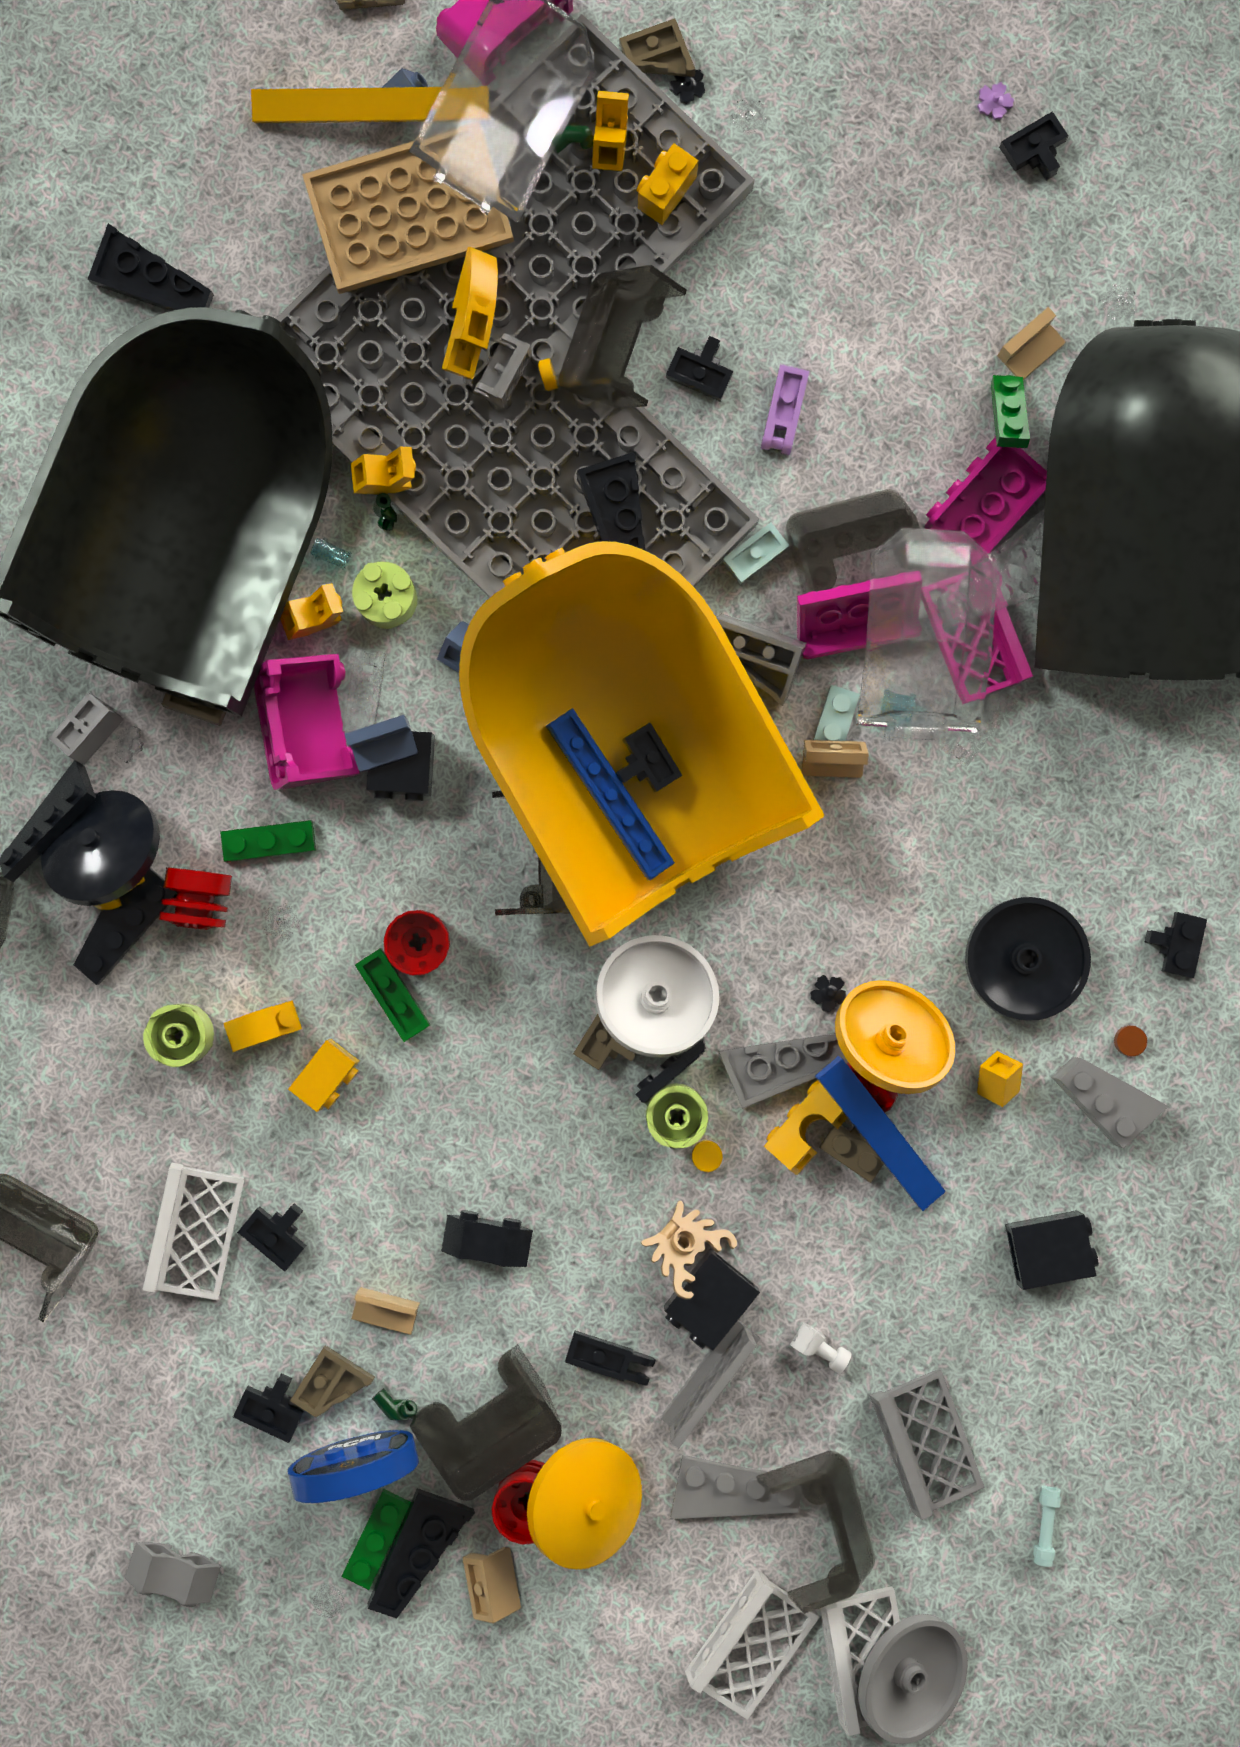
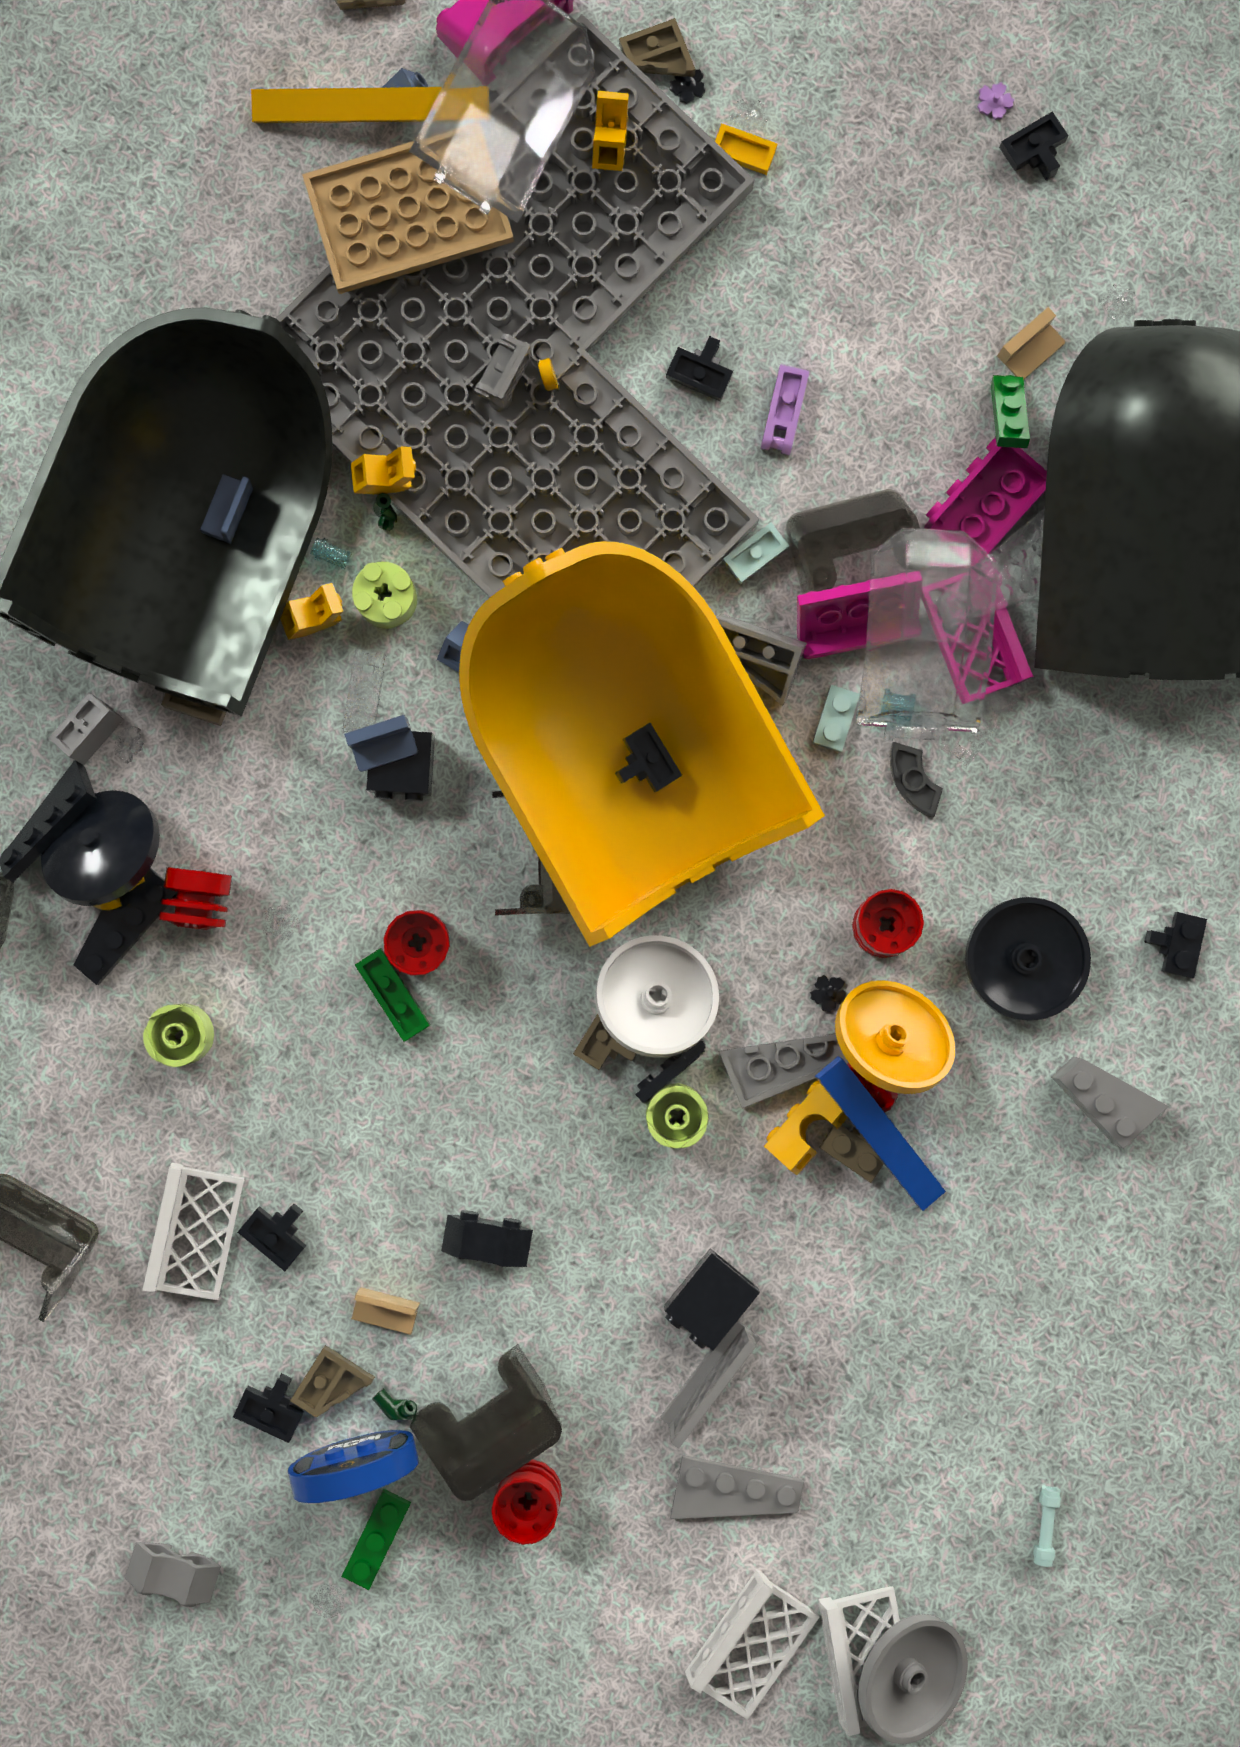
(139, 274): black wing -> none
(227, 508): none -> sand blue panel
(262, 1025): yellow brick -> none
(268, 841): green plate -> none
(303, 721): dark pink windscreen -> none
(325, 1075): yellow brick -> none
(421, 1540): black wing -> none
(474, 315): yellow slope -> none
(492, 1585): tan panel -> none
(575, 134): dark green arm -> none
(584, 1503): yellow dish -> none
(606, 1358): black hinge -> none
(608, 331): clear smoke windscreen -> none
(610, 794): blue tile -> none
(614, 499): black wing -> none
(667, 183): yellow brick -> none
(681, 1242): tan animal -> none
(707, 1155): yellow tile -> none
(747, 149): none -> yellow tile
(811, 1342): white leg -> none
(830, 1481): clear smoke windscreen -> none
(834, 758): tan panel -> none
(905, 927): none -> red wheel
(907, 1460): light grey fence -> none
(911, 779): none -> dark grey tile
(999, 1078): yellow panel -> none
(1051, 1249): black brick -> none
(1130, 1040): dark orange tile -> none

